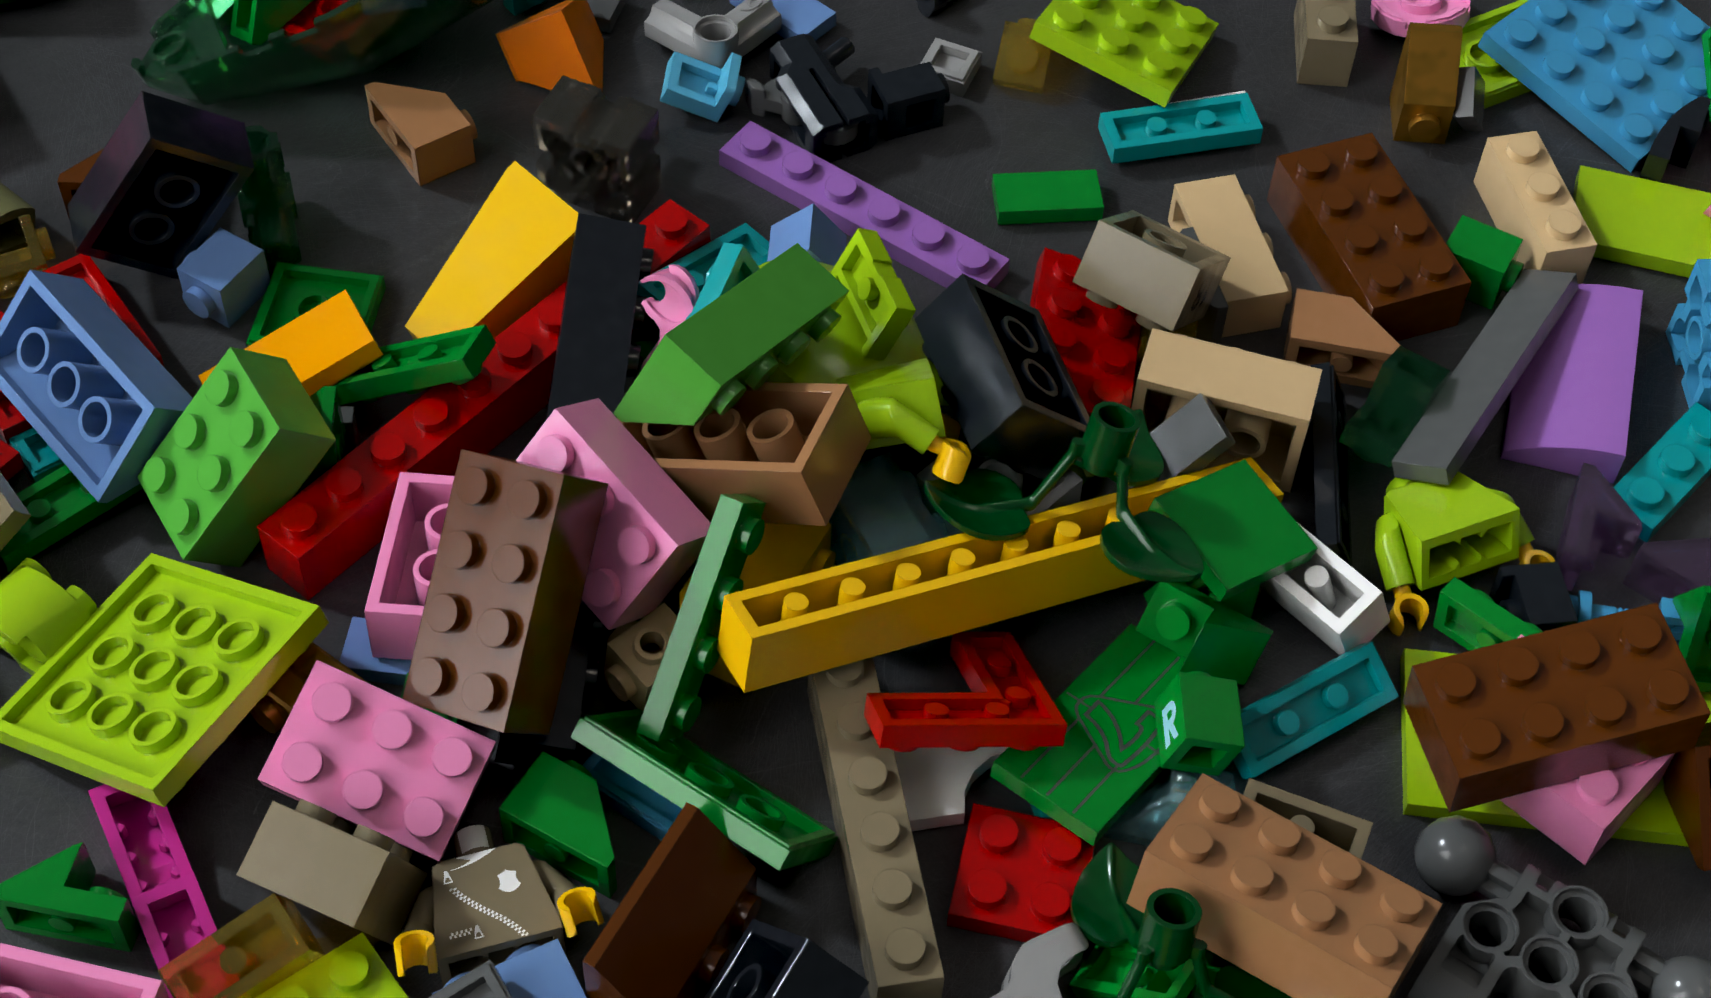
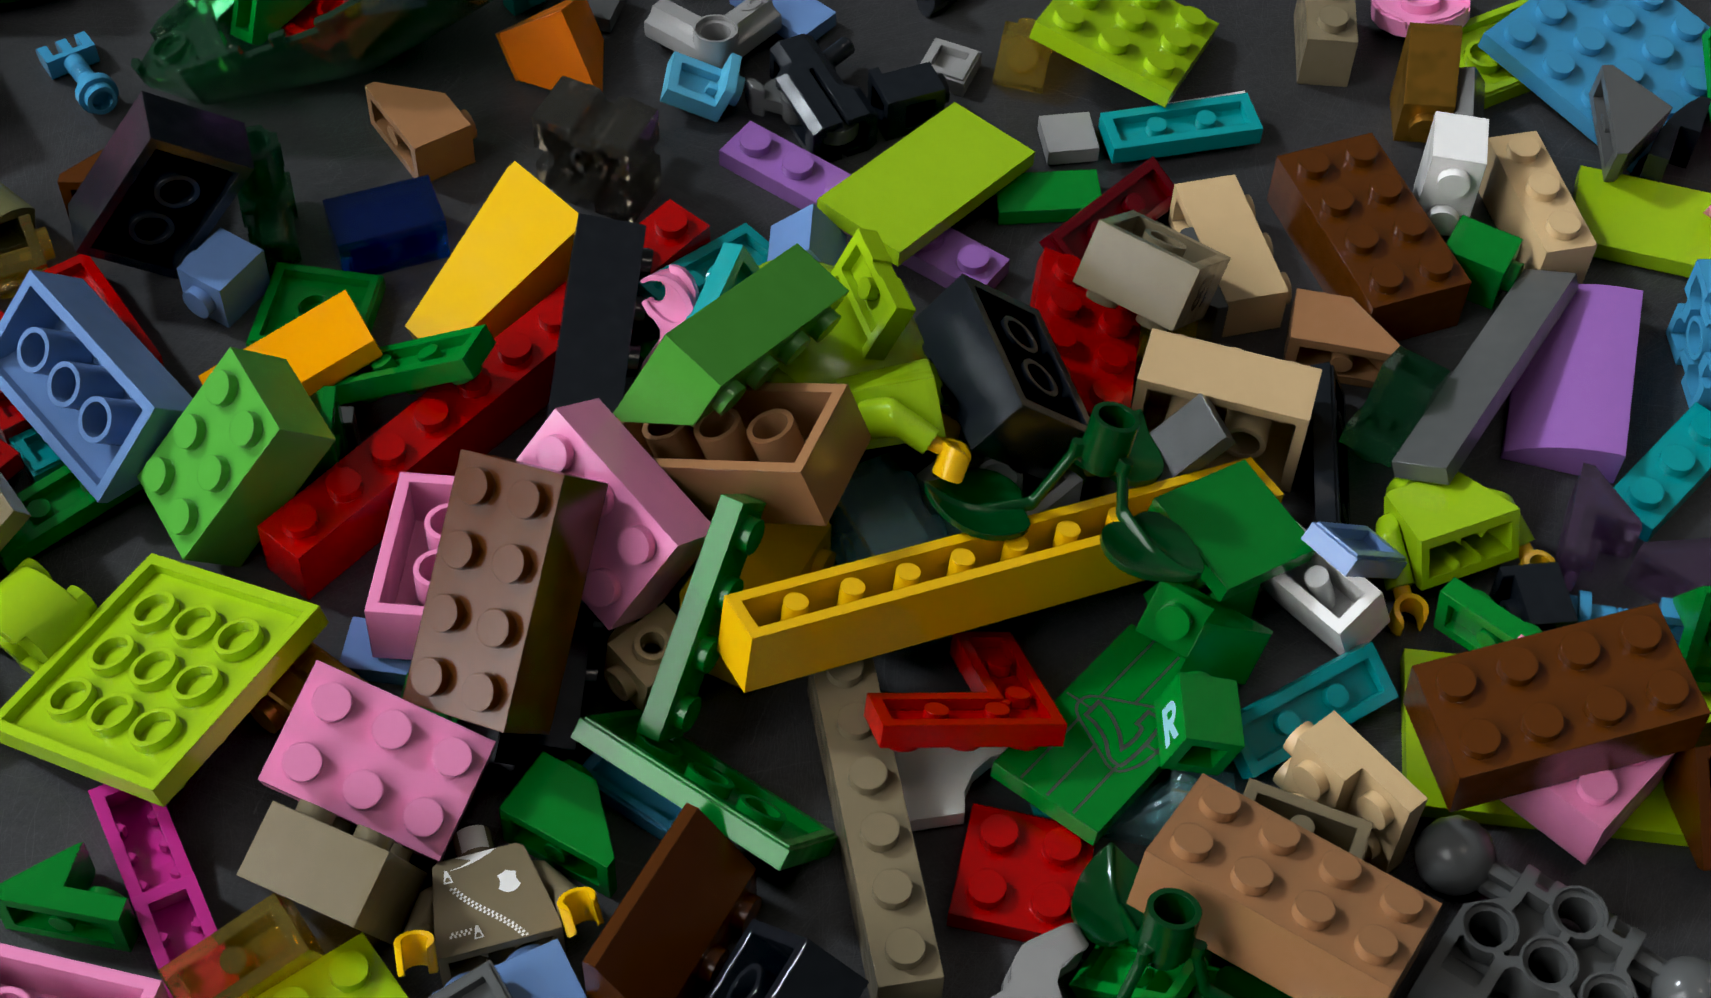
(94, 91): none -> dark azure hinge
(387, 227): none -> clear blue brick
(927, 181): none -> lime tile
(1068, 138): none -> light grey tile
(1143, 190): none -> dark red tile
(1348, 774): none -> tan plate
(1354, 550): none -> medium blue tile
(1452, 168): none -> white brick
(1624, 119): none -> dark grey slope

